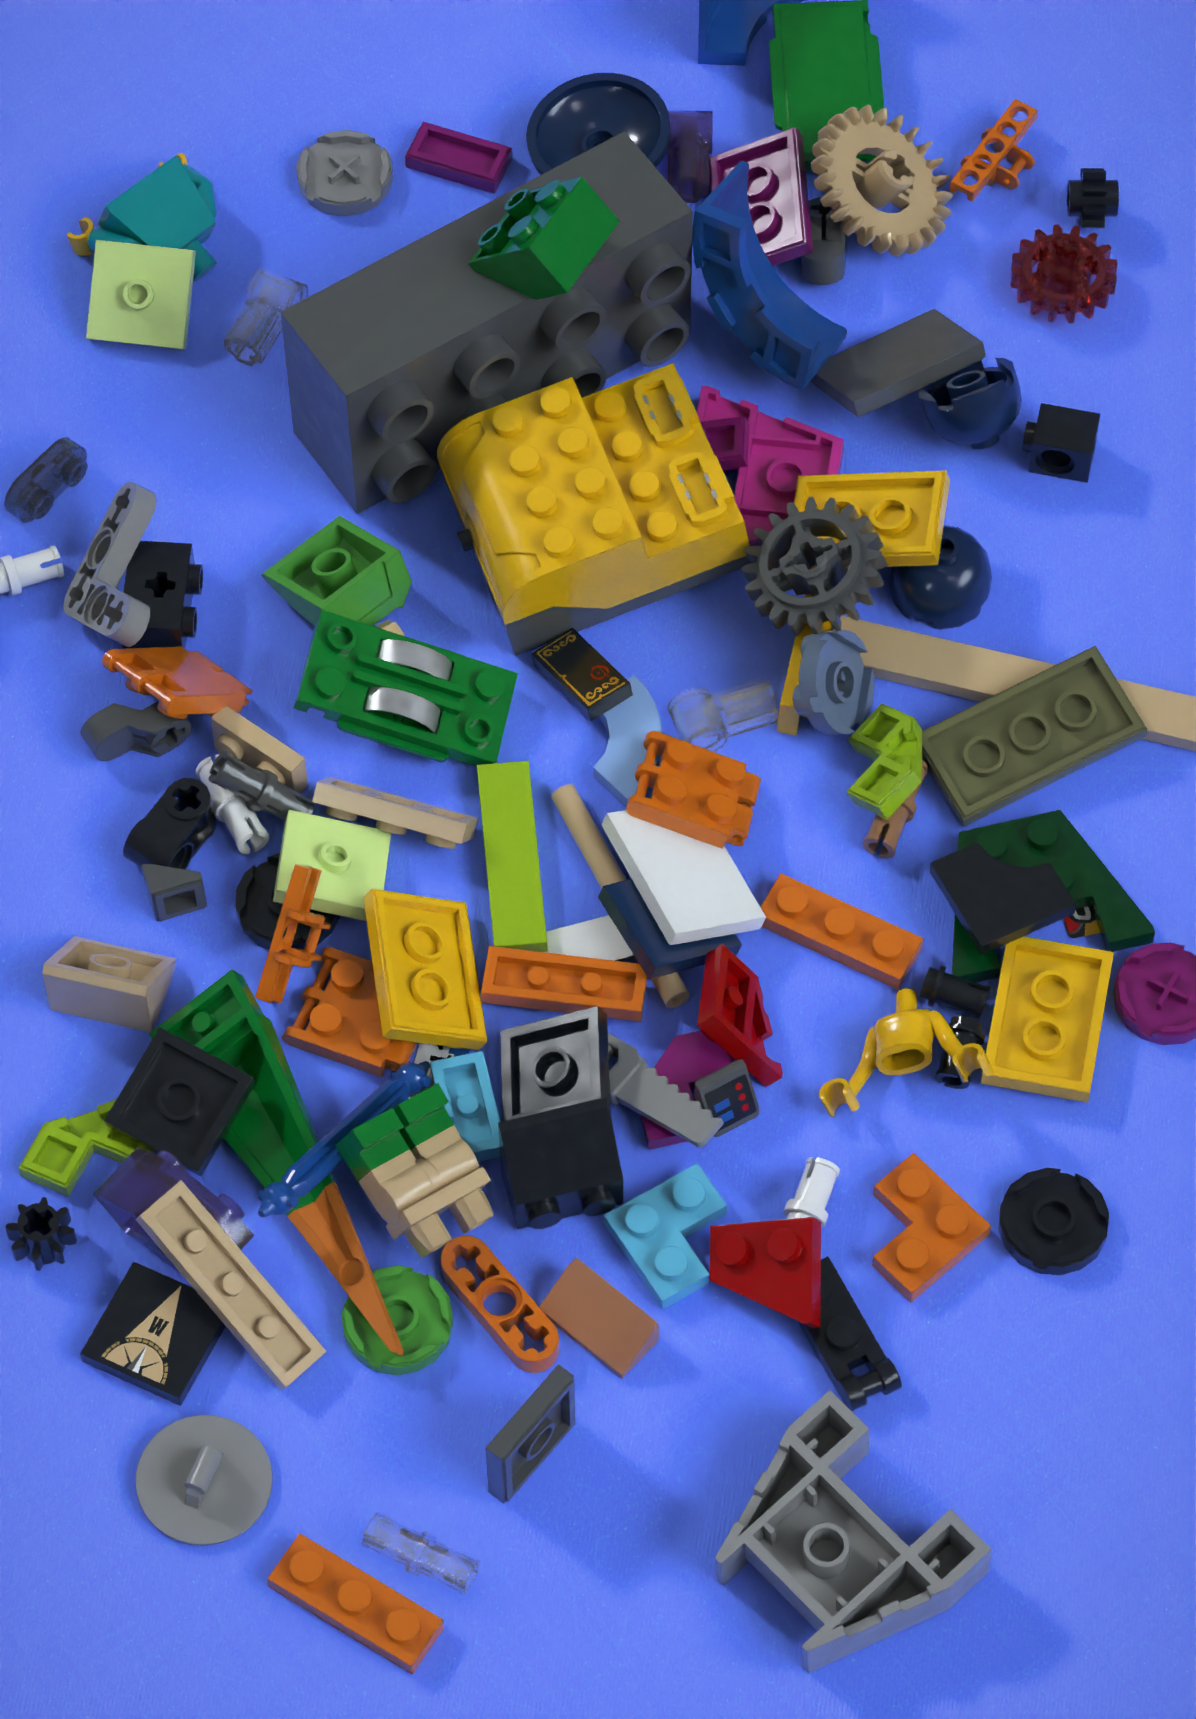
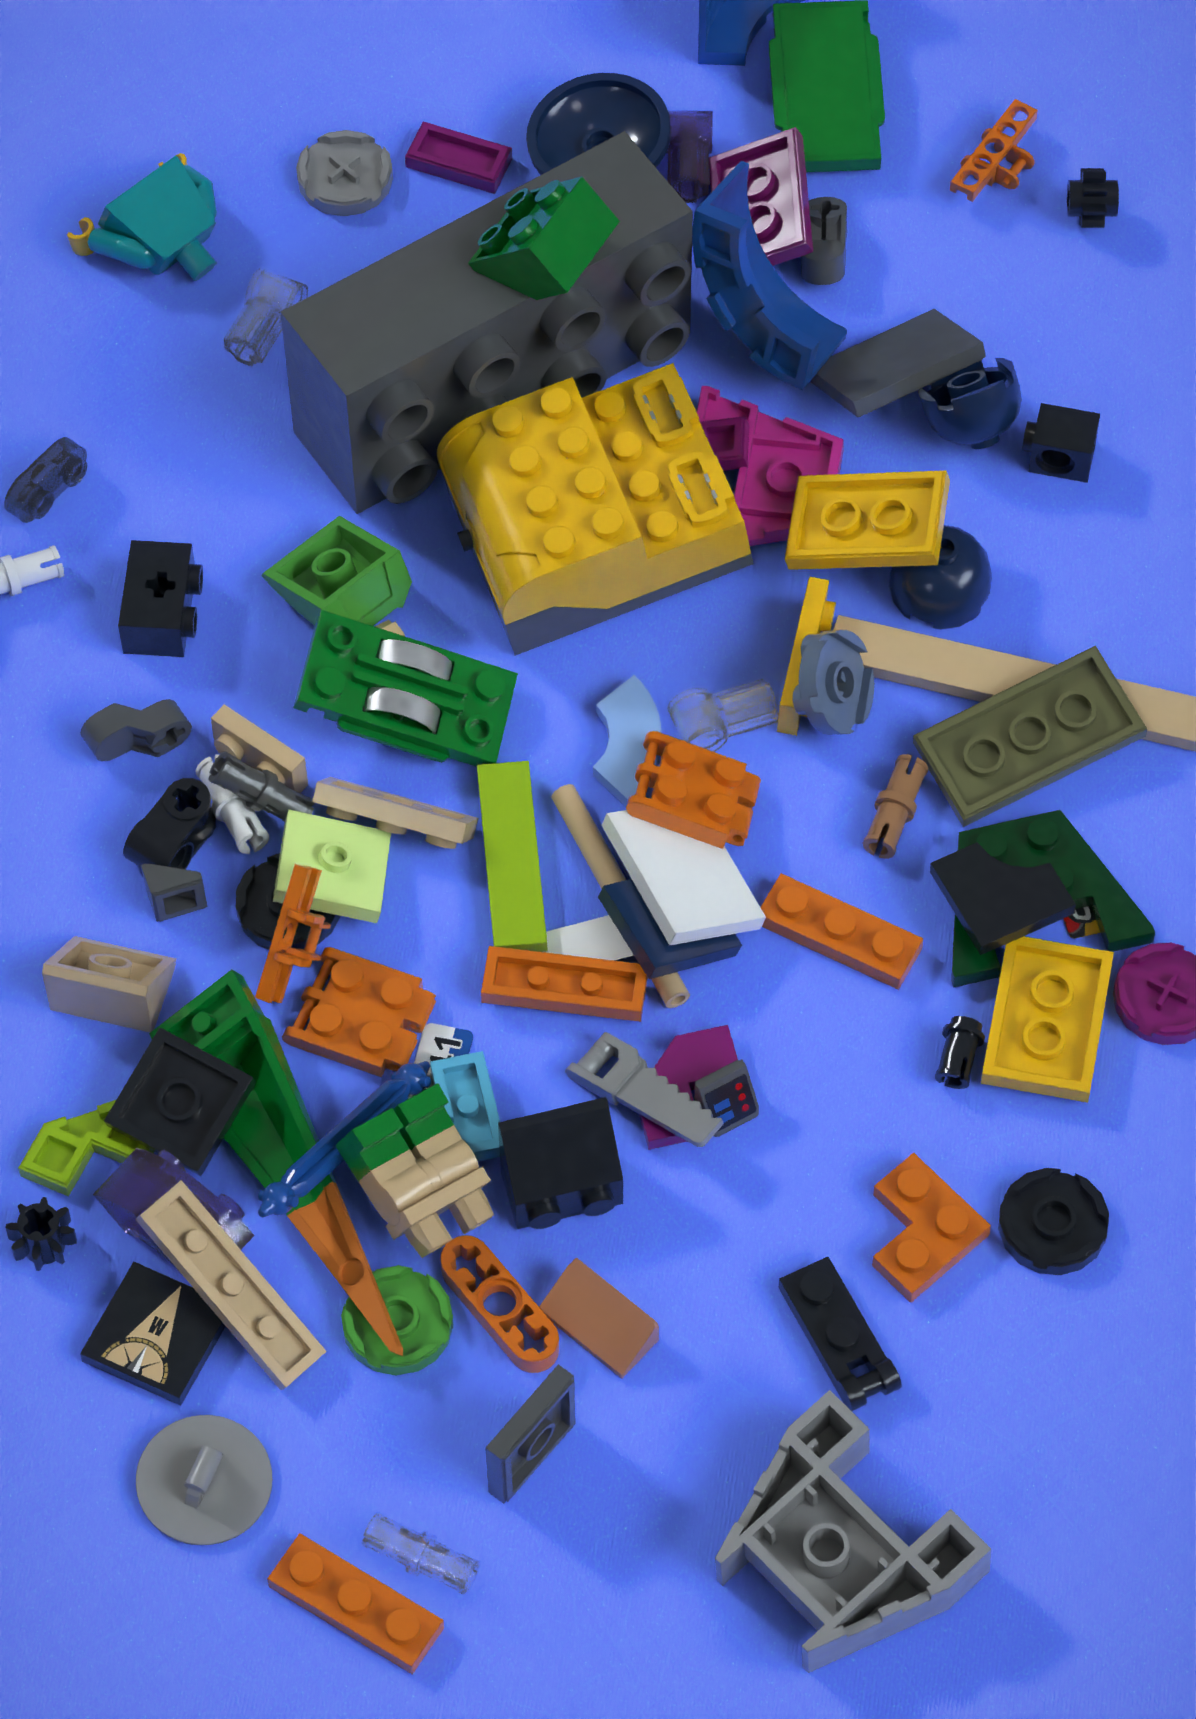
(94, 591): light grey beam -> none
(140, 294): yellowish green plate -> none
(179, 679): orange plate -> none
(424, 970): yellow tile -> none
(554, 1063): plate -> none
(581, 674): black tile -> none
(654, 1232): medium azure plate -> none
(735, 1015): red wing -> none
(771, 1264): red wing -> none
(796, 549): dark grey gear -> none
(813, 1191): white pin -> none
(895, 177): tan gear -> none
(896, 746): lime tile -> none
(901, 1046): yellow piece -> none
(954, 992): black pin -> none
(1063, 273): clear red gear -> none

